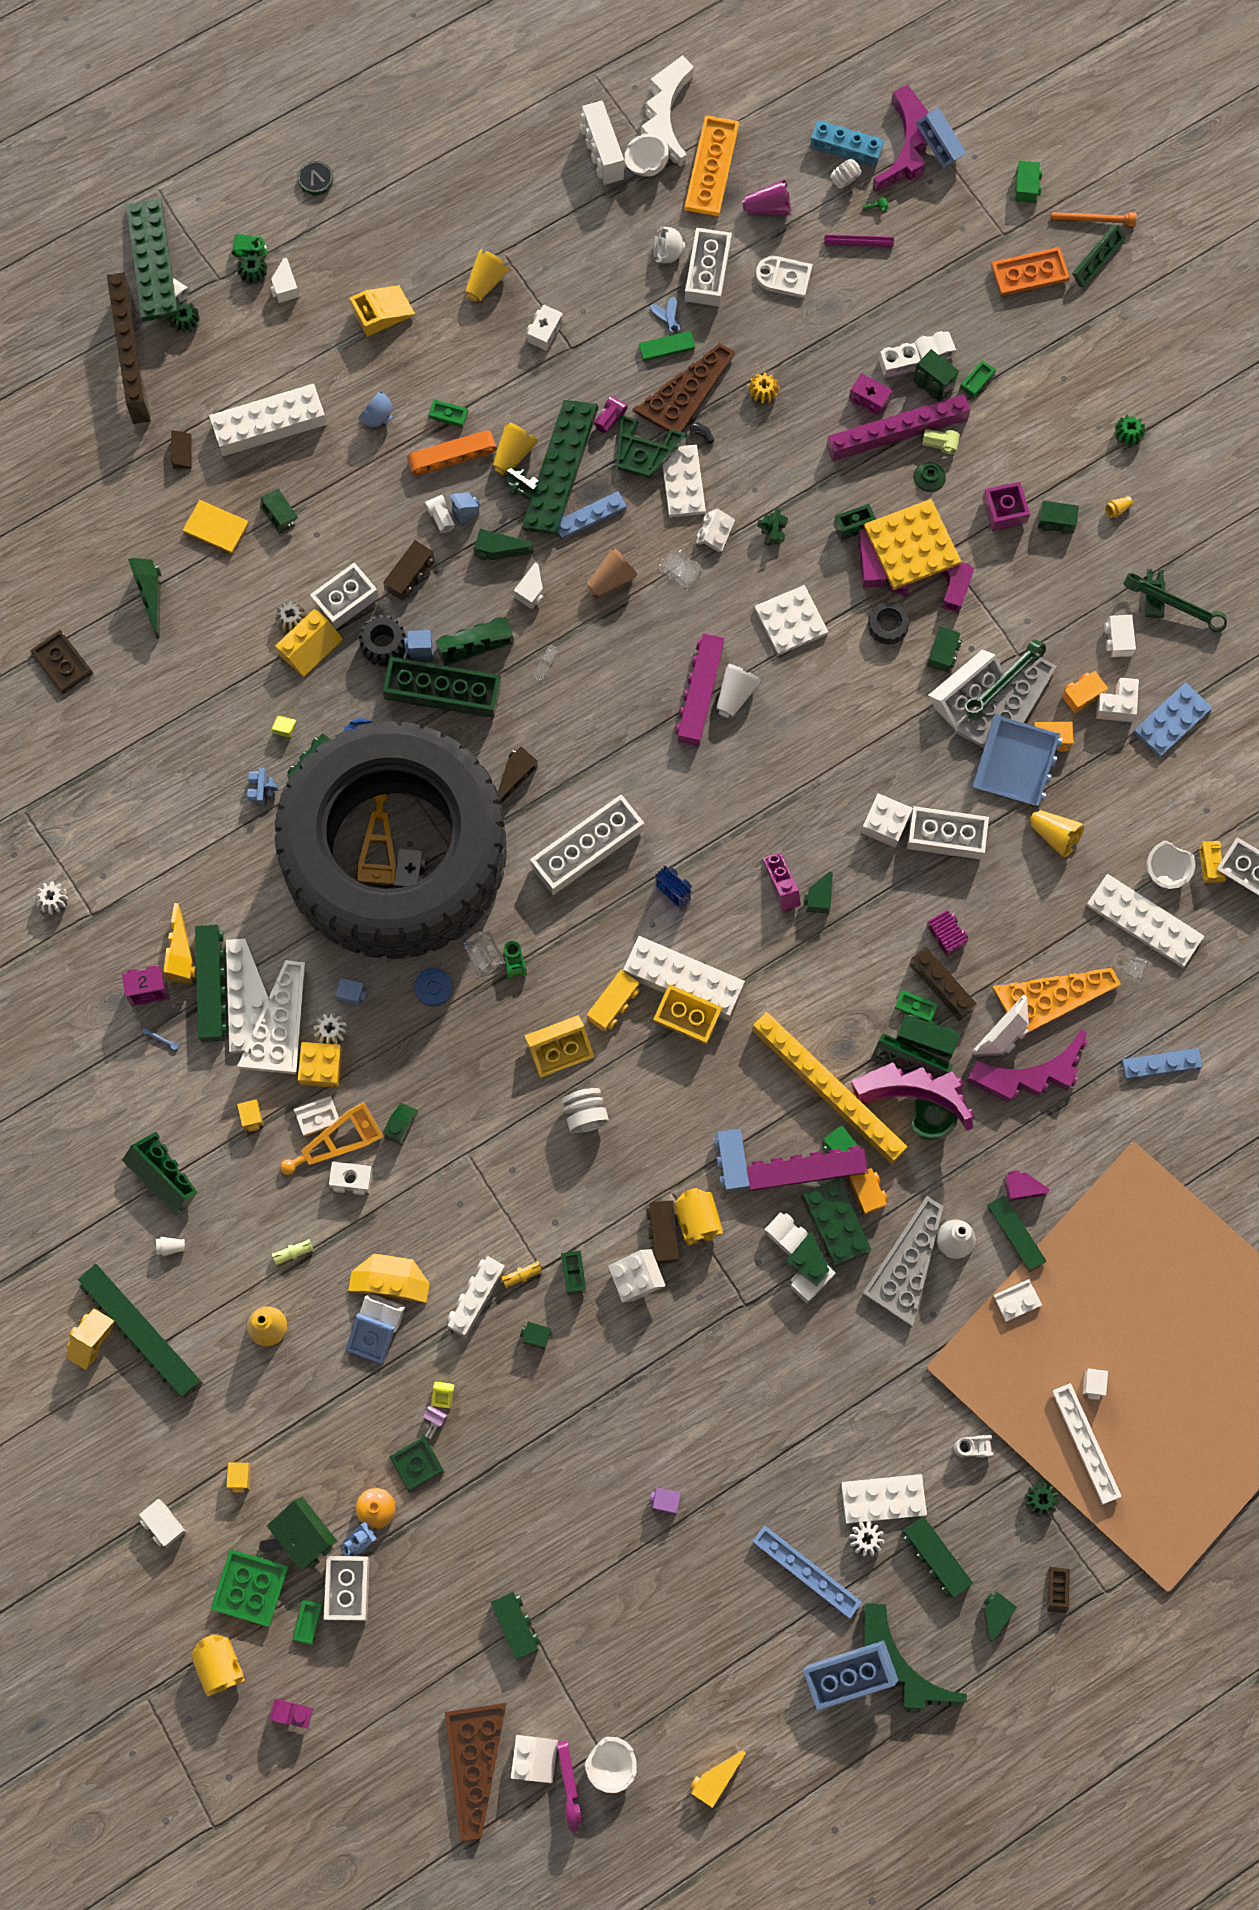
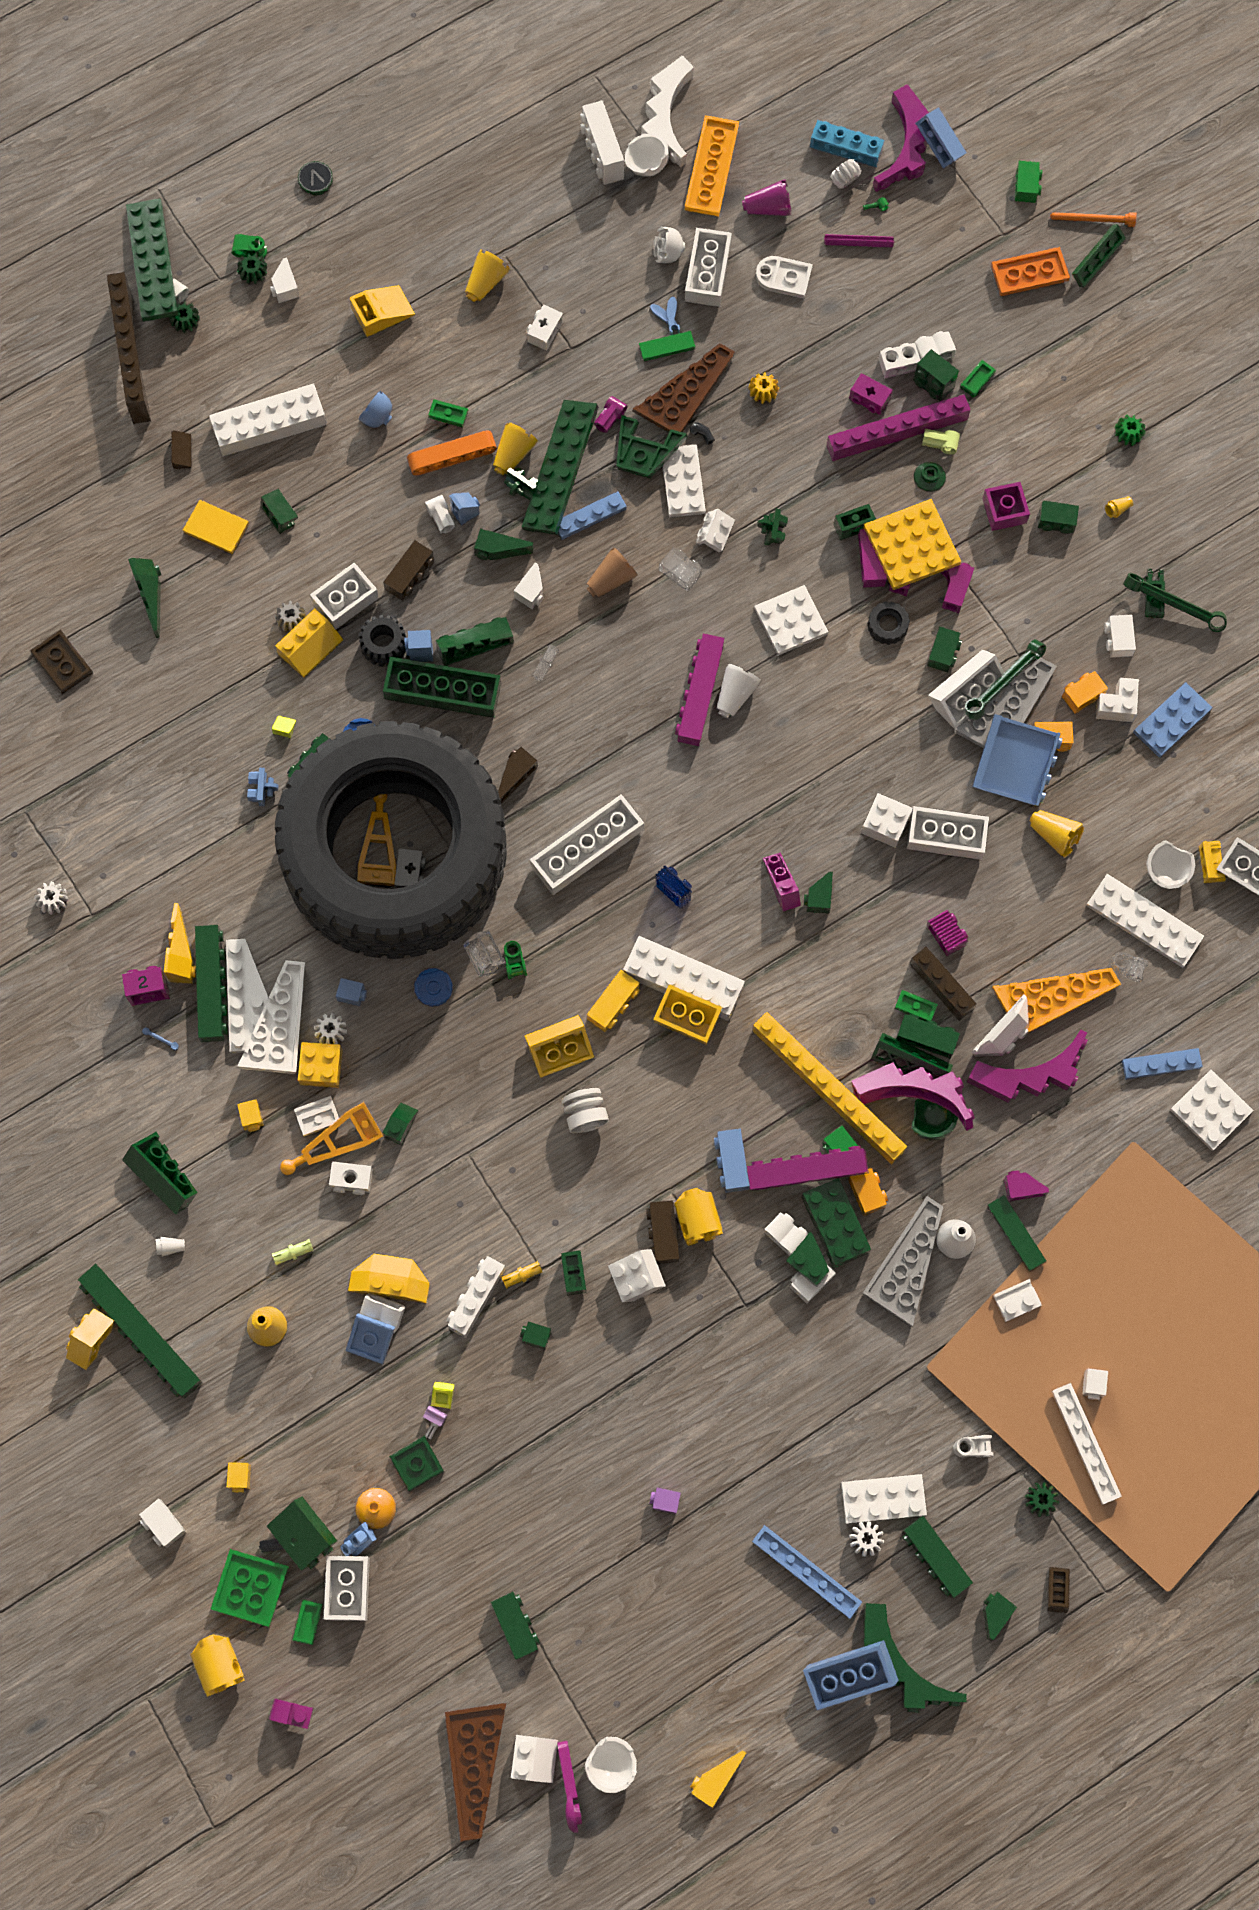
(1211, 1110): none -> white plate

